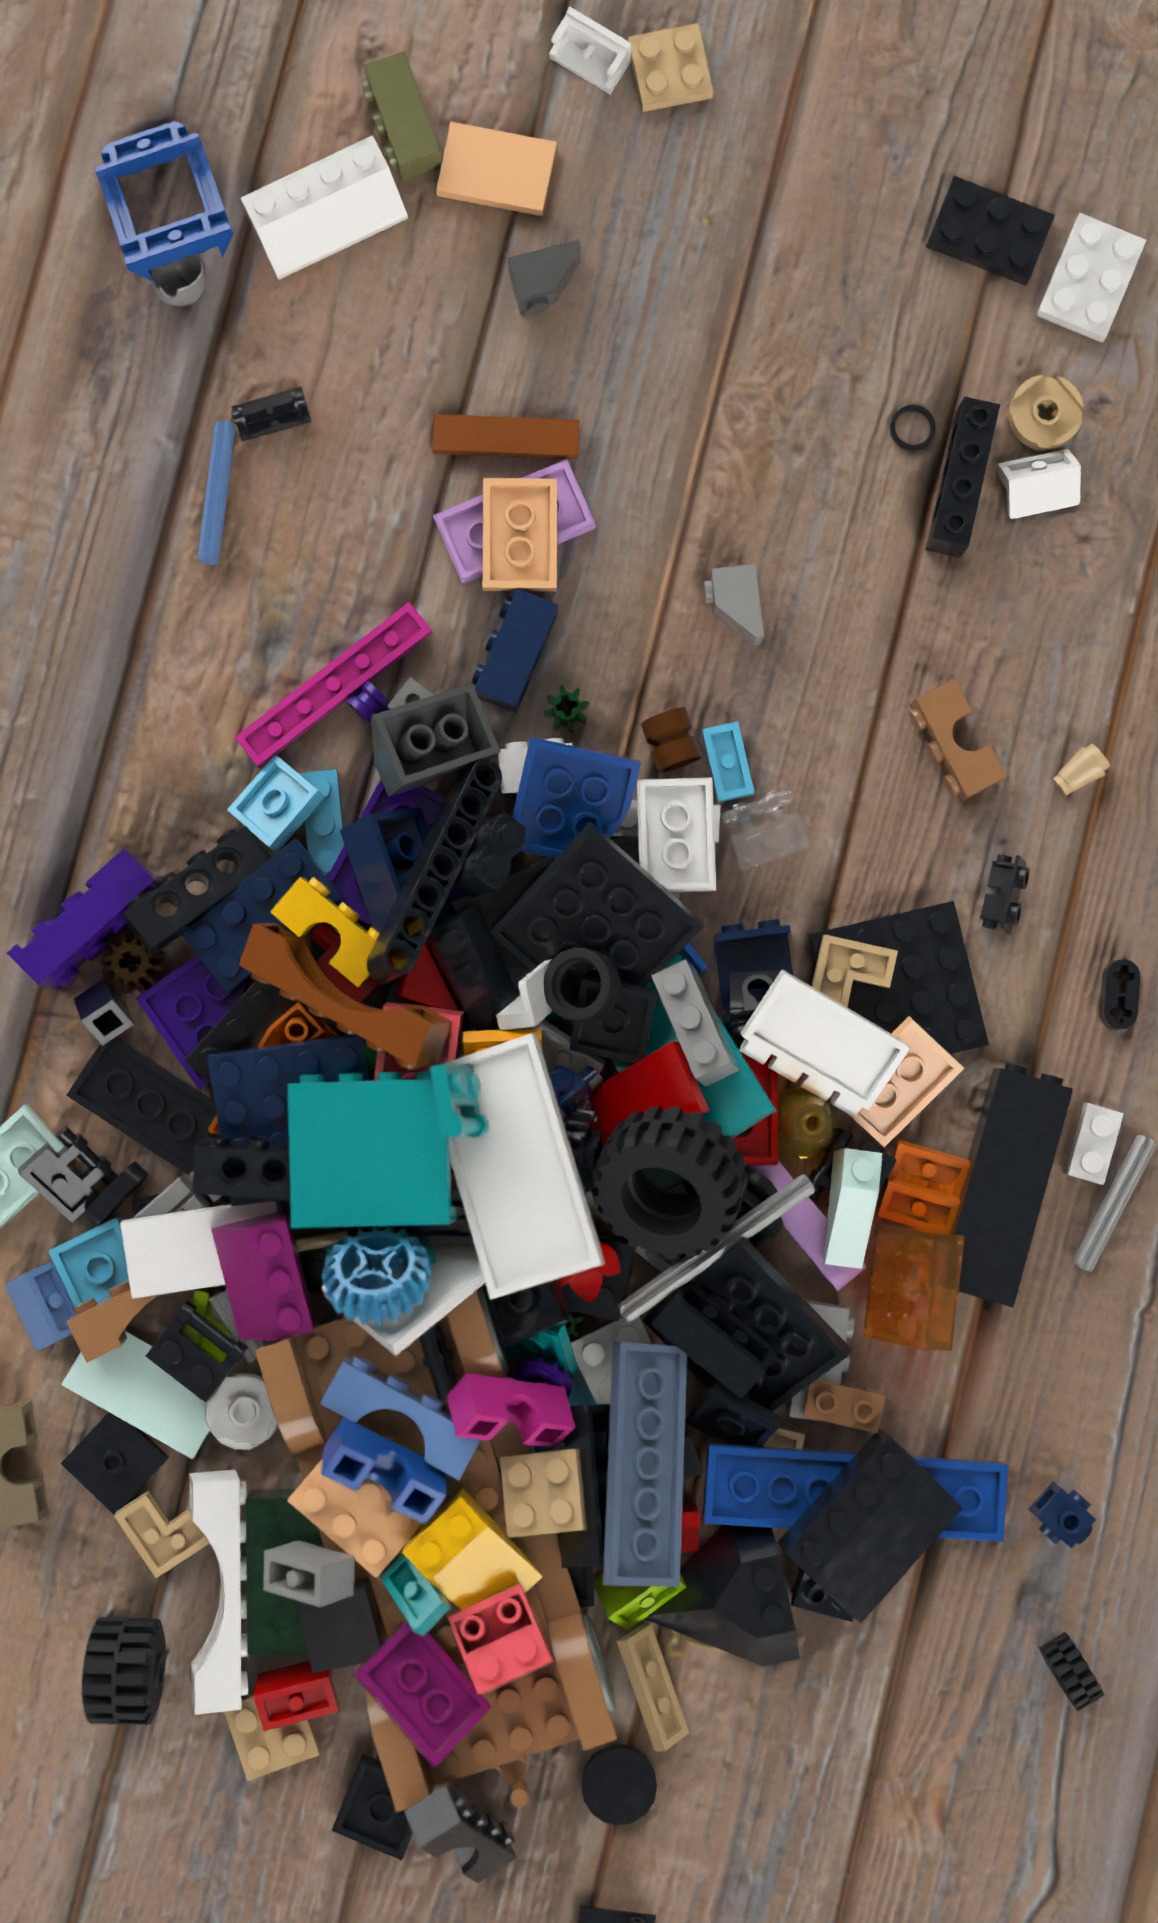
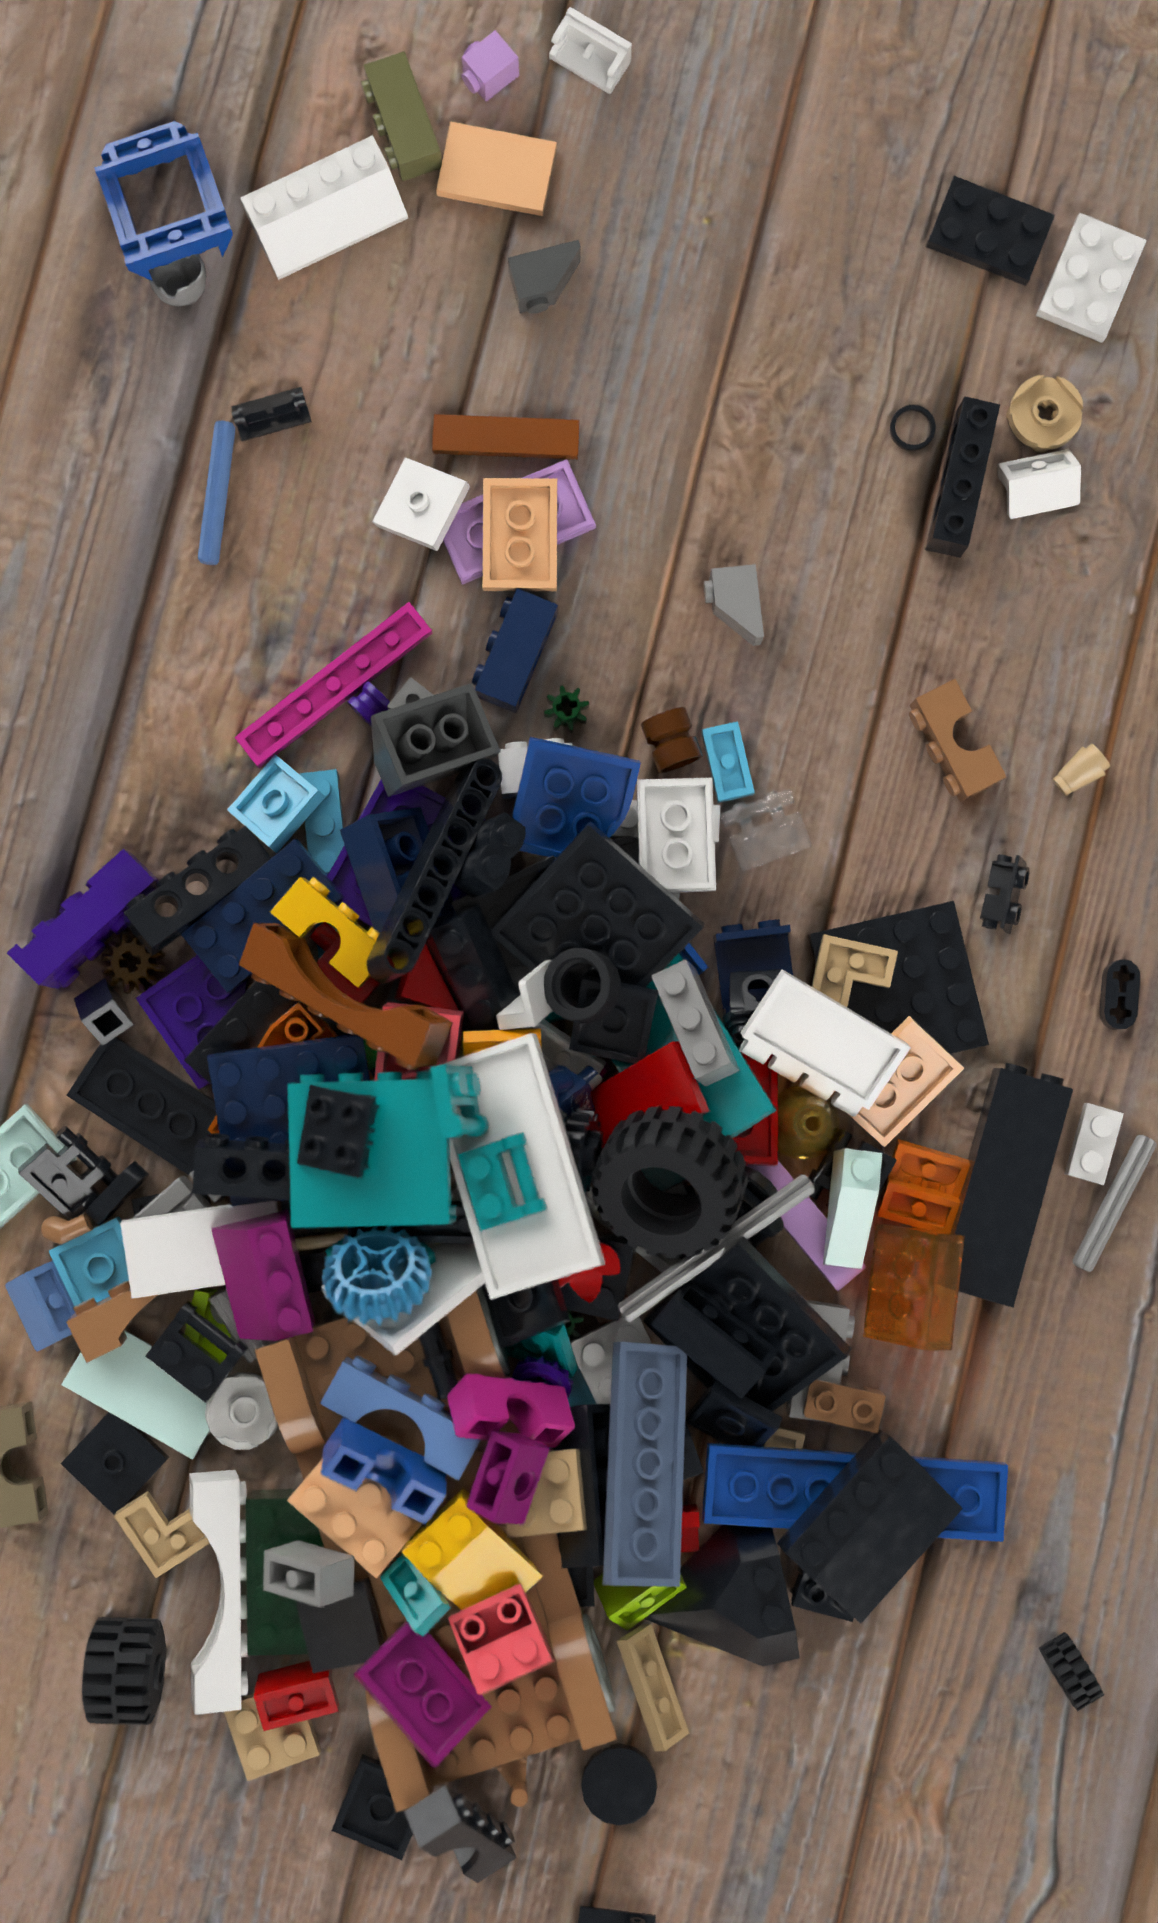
(62, 1231): none -> medium nougat arm
(337, 1131): none -> black hinge
(421, 504): none -> white plate
(489, 66): none -> lavender brick
(490, 1183): none -> teal plate
(507, 1477): none -> magenta brick
(670, 67): tan plate -> none
(1063, 1515): dark blue brick -> none

